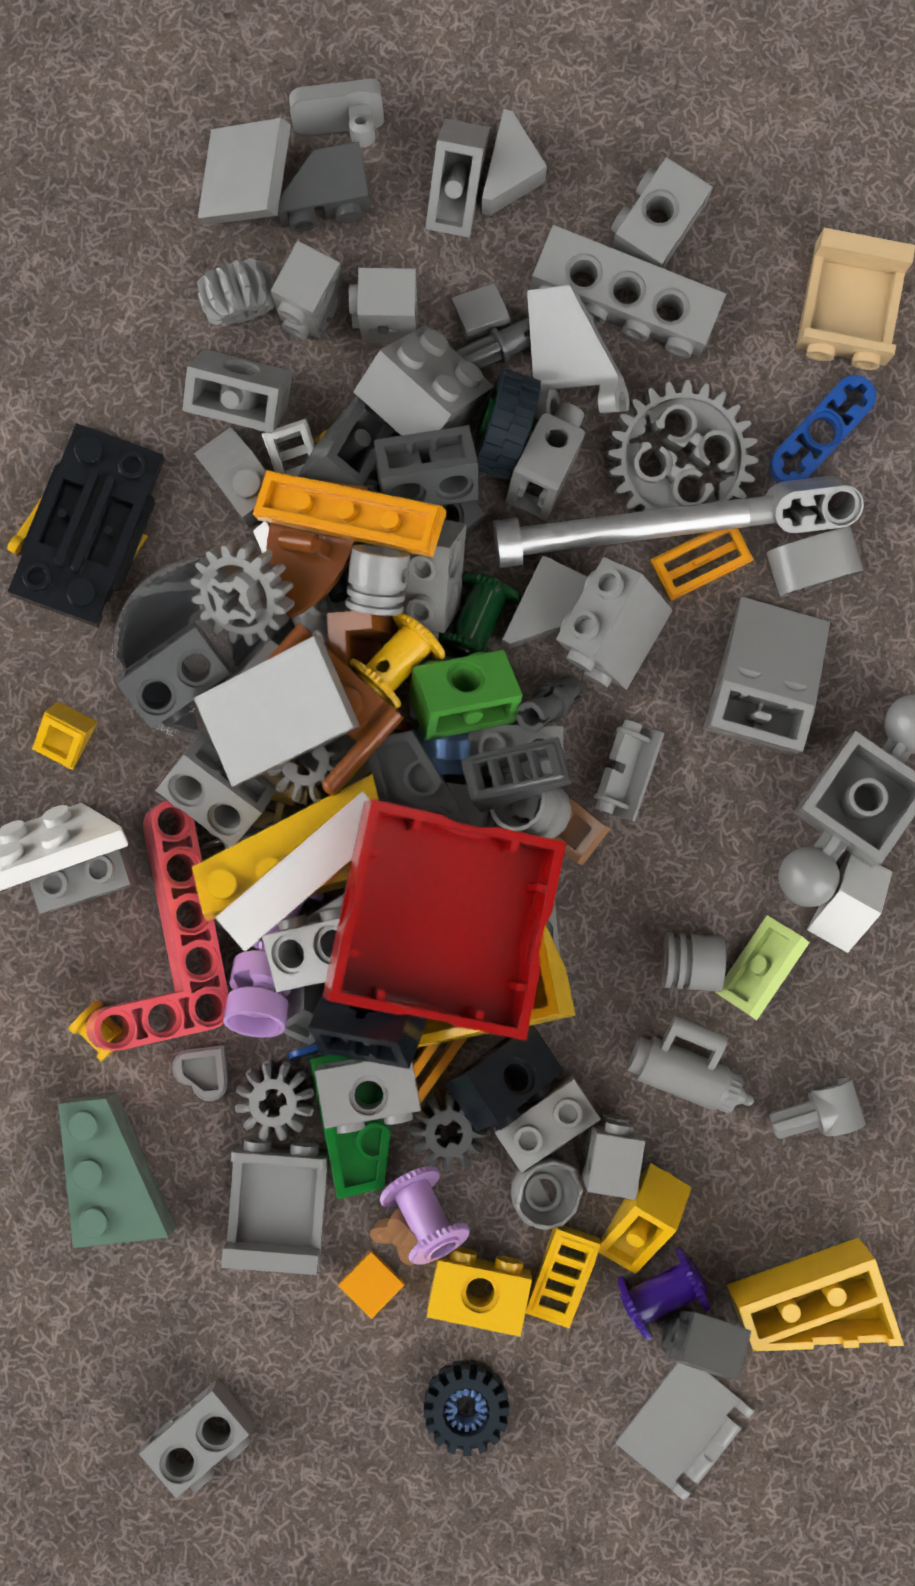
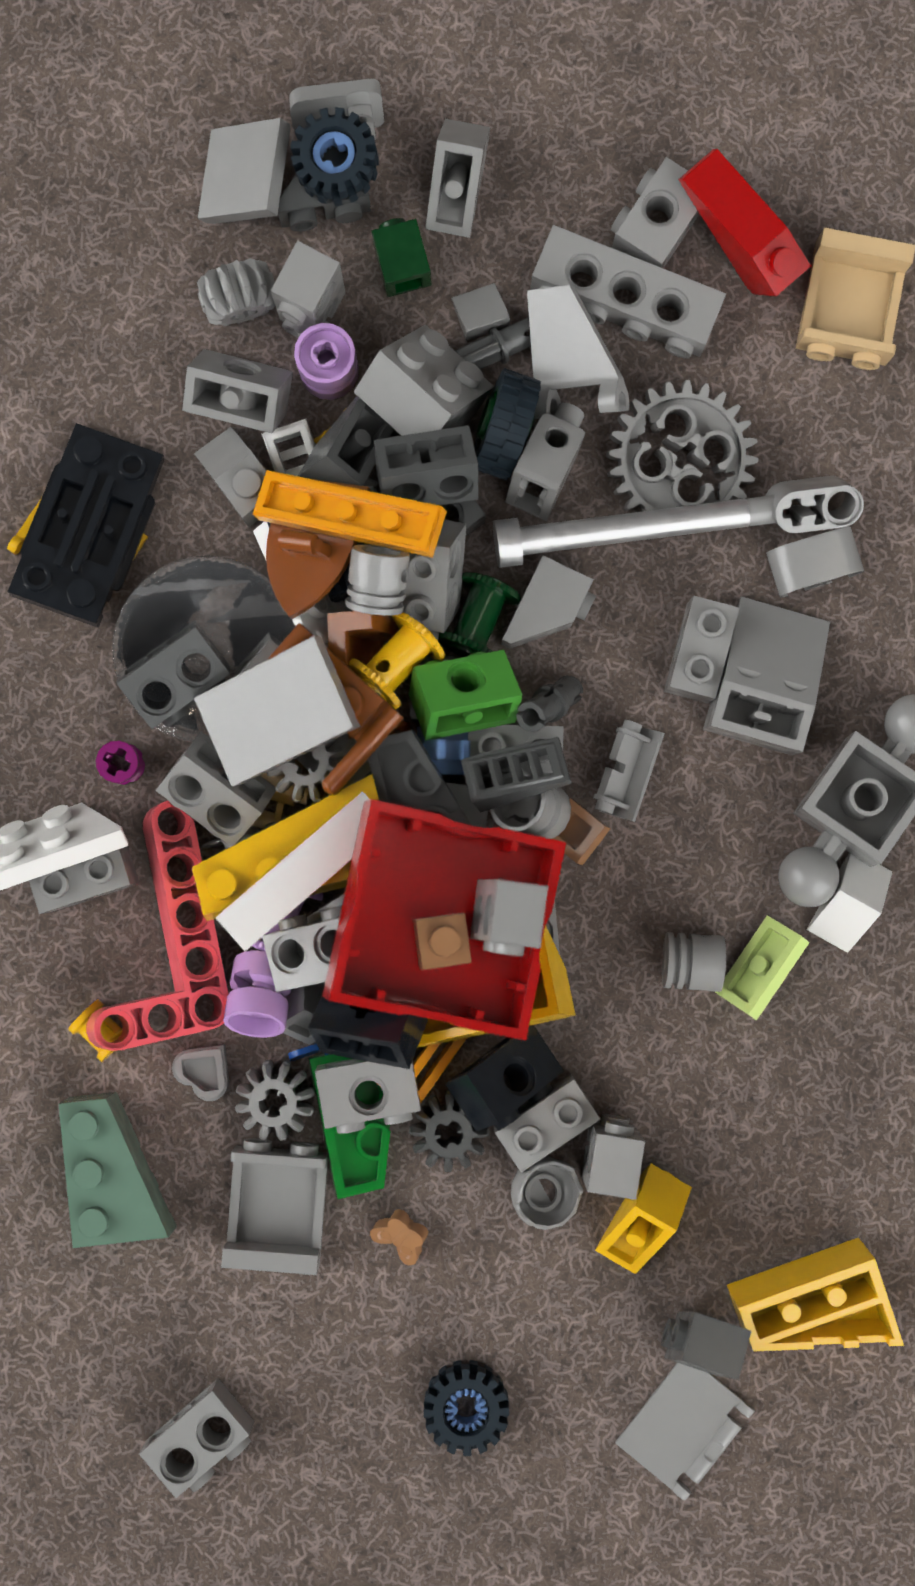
(63, 734): yellow slope -> none
(107, 769): none -> magenta bush
(242, 592): light grey gear -> none
(321, 176): none -> black bush
(326, 361): none -> lavender wheel
(371, 1283): light orange tile -> none
(384, 304): light grey brick -> none
(401, 256): none -> dark green brick
(424, 1215): lavender hose -> none
(442, 941): none -> medium nougat plate
(499, 1311): yellow brick -> none
(508, 916): none -> light grey brick
(514, 166): light grey slope -> none
(576, 1240): yellow slope -> none
(613, 624): light grey brick -> none
(663, 1293): dark purple hose -> none
(666, 578): light orange tile -> none
(687, 1073): light grey piece -> none
(701, 649): none -> light grey brick
(744, 226): none -> red slope
(830, 1109): light grey axle -> none
(835, 399): blue beam -> none

